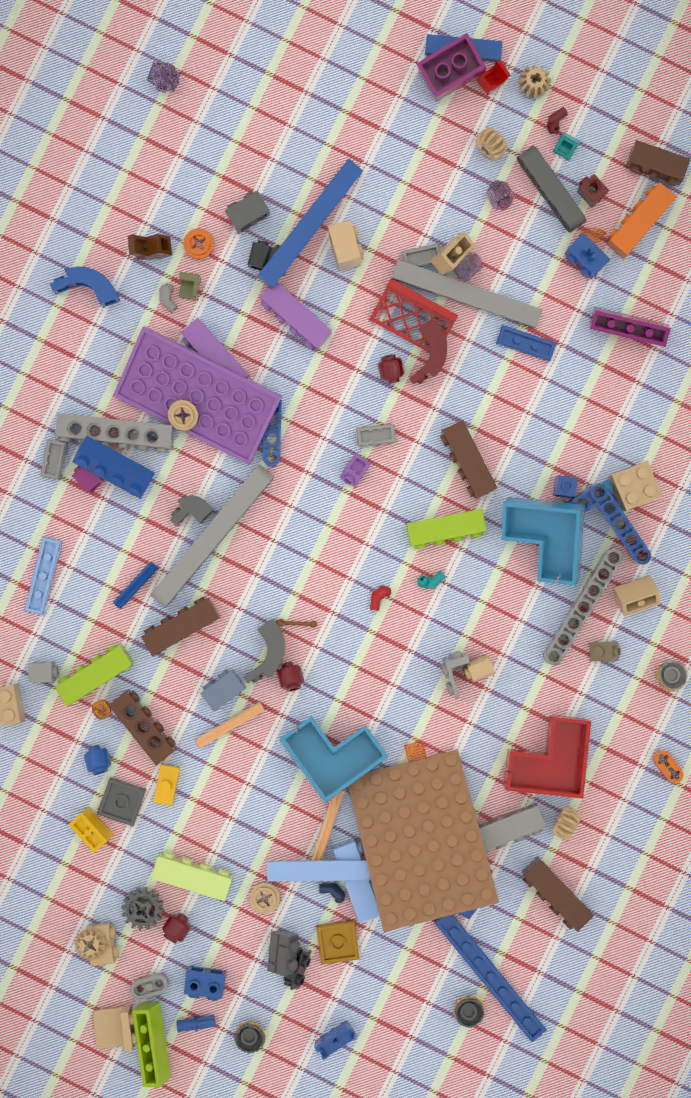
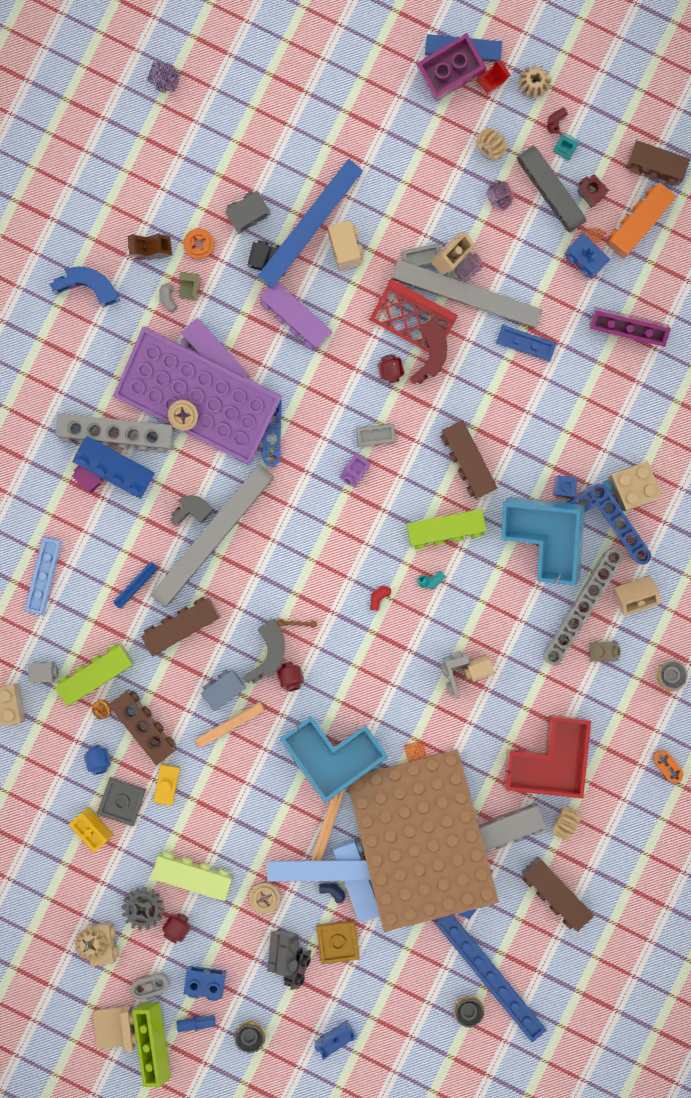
(53, 459): light grey plate -> none

